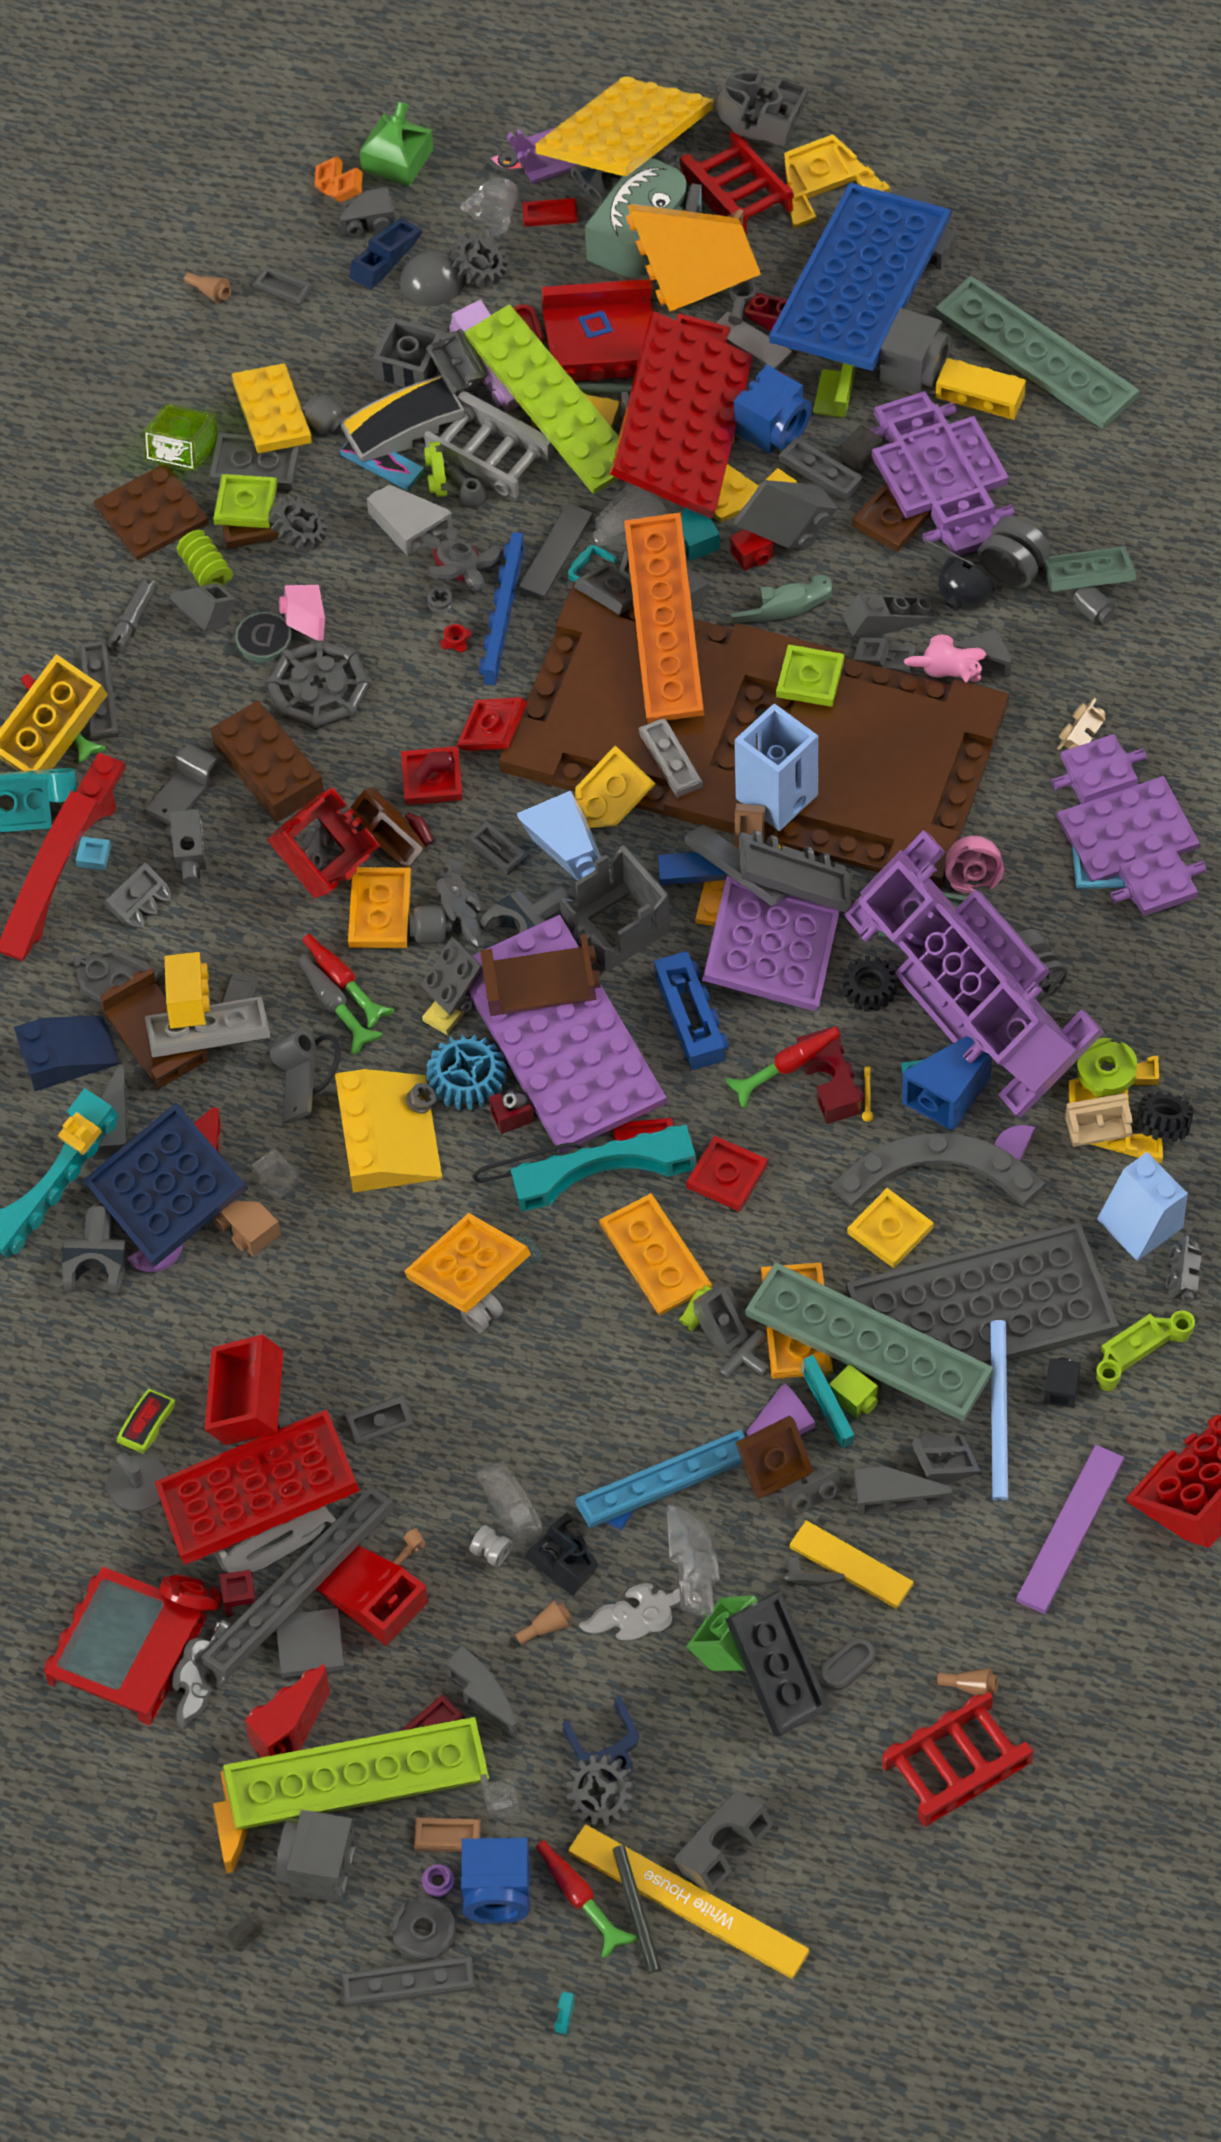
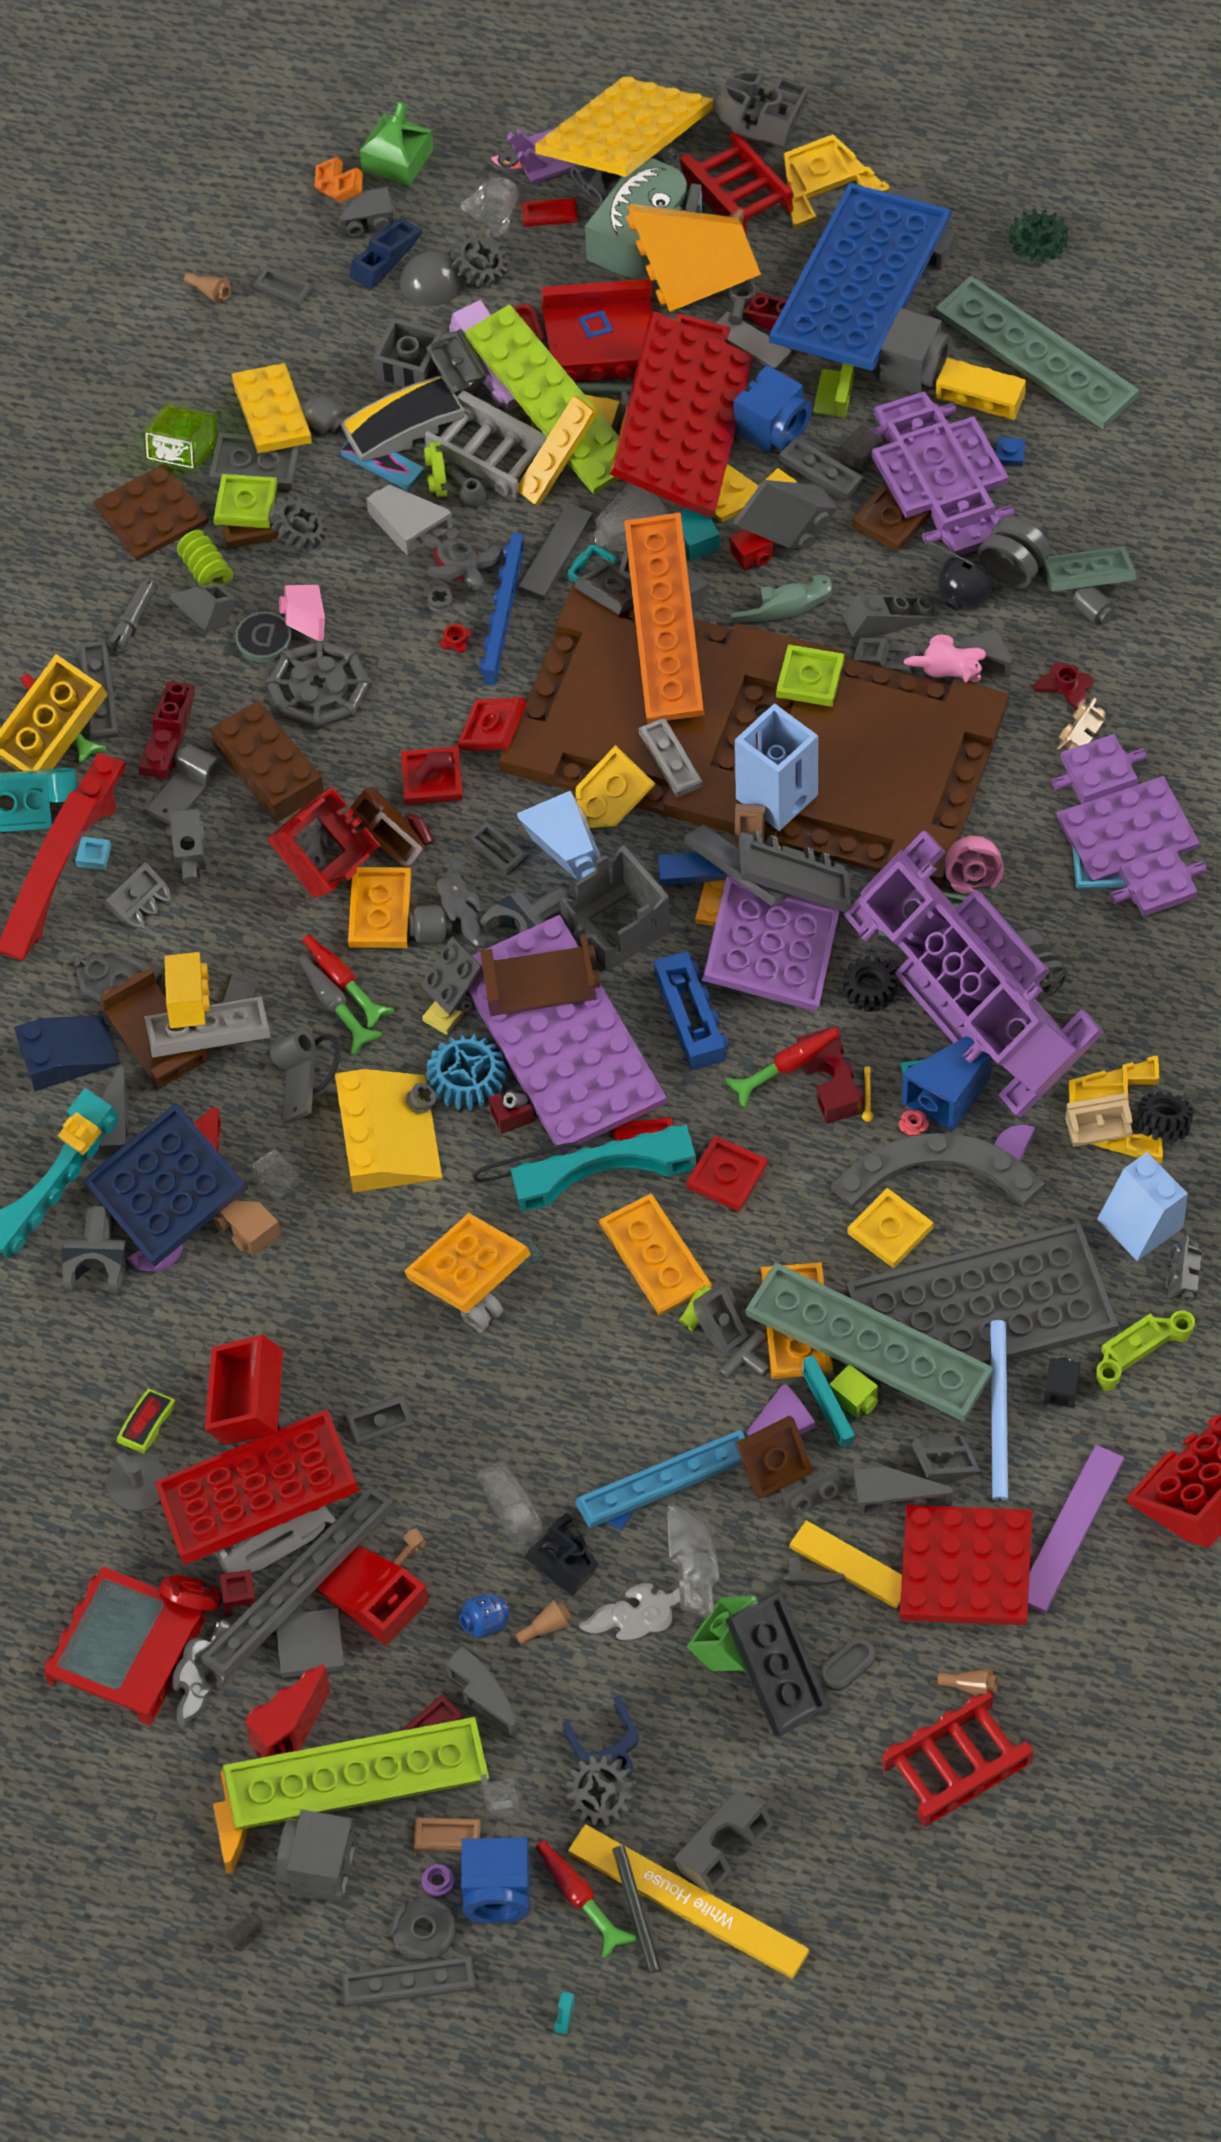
(168, 730): none -> dark red slope
(484, 1615): none -> blue head
(491, 1546): light grey wheel -> none
(557, 450): none -> yellow plate
(913, 1129): none -> coral plate
(966, 1565): none -> red plate
(1010, 451): none -> blue plate
(1038, 235): none -> clear green gear
(1066, 681): none -> dark red animal
(1107, 1082): lime plate -> none

